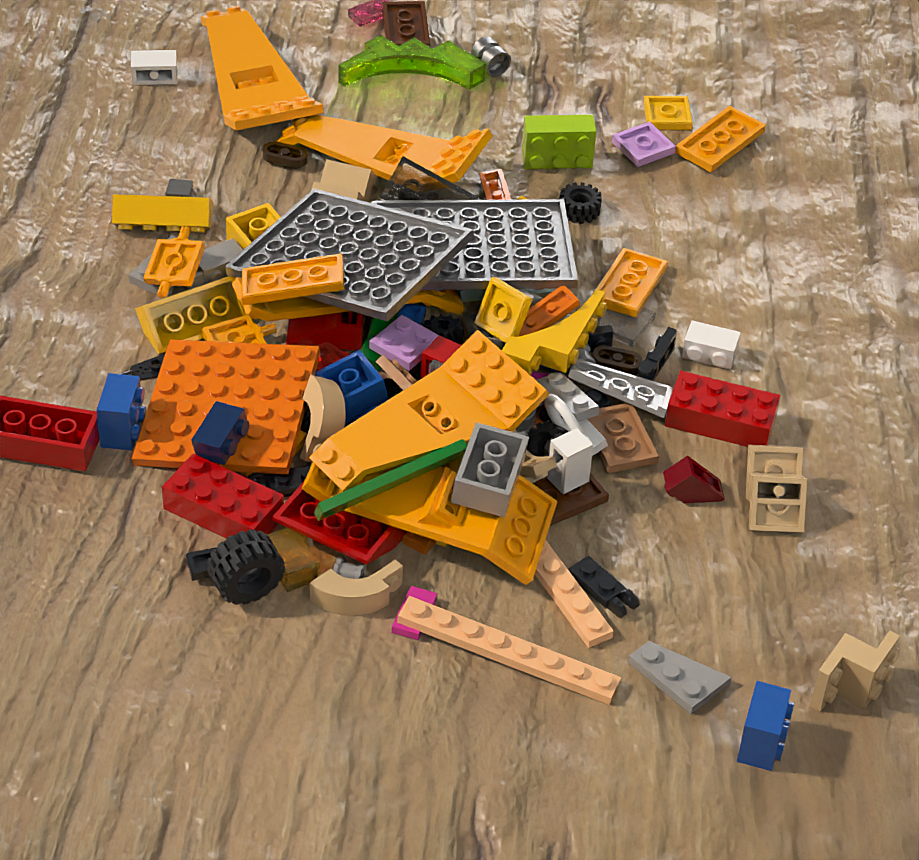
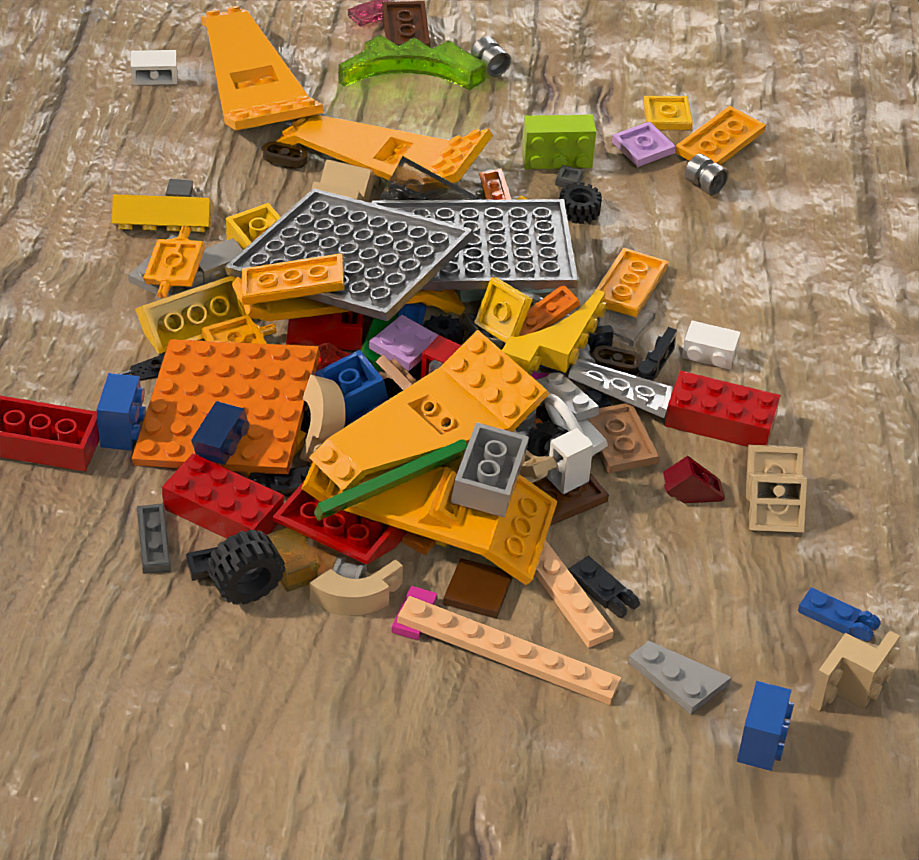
(153, 538): none -> dark grey tile
(478, 588): none -> reddish brown tile
(569, 175): none -> dark grey tile
(706, 173): none -> flat silver wheel
(839, 615): none -> blue hinge

